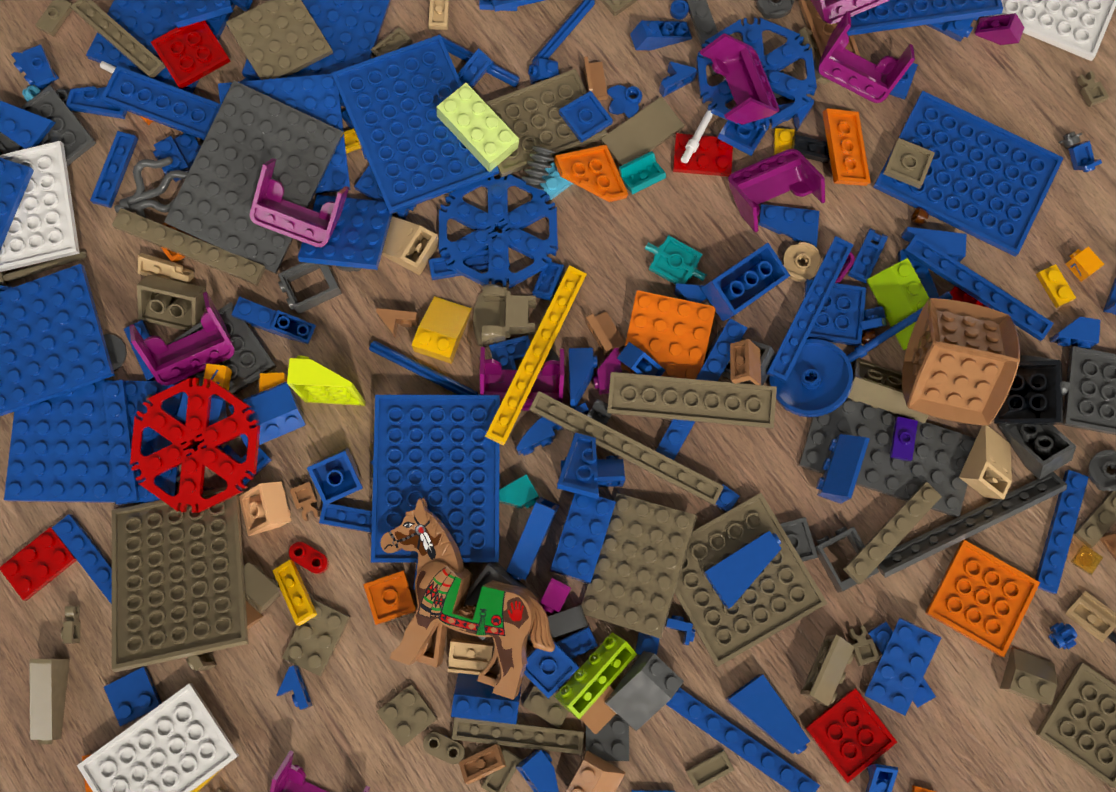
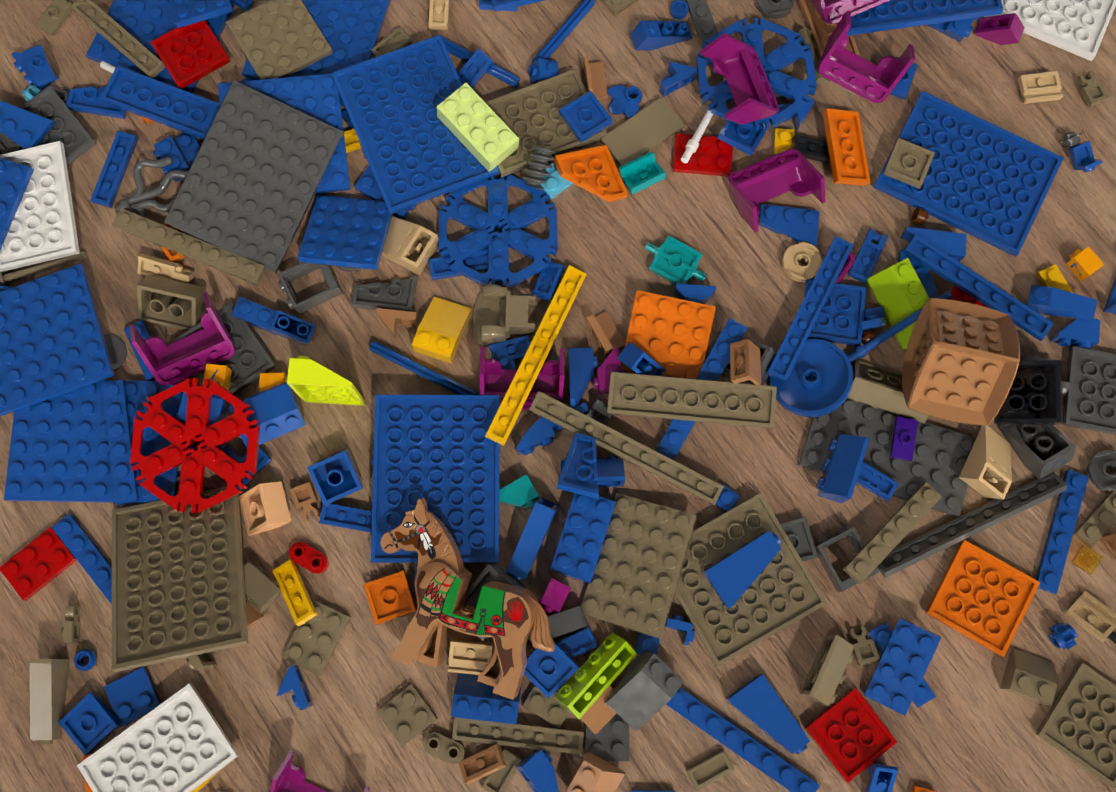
(79, 659): none -> blue plate
(89, 723): none -> blue plate
(290, 219): magenta windscreen -> none
(390, 295): none -> dark grey wing
(745, 282): blue brick -> none
(876, 482): none -> blue plate
(1040, 87): none -> tan plate
(1061, 303): none -> blue slope

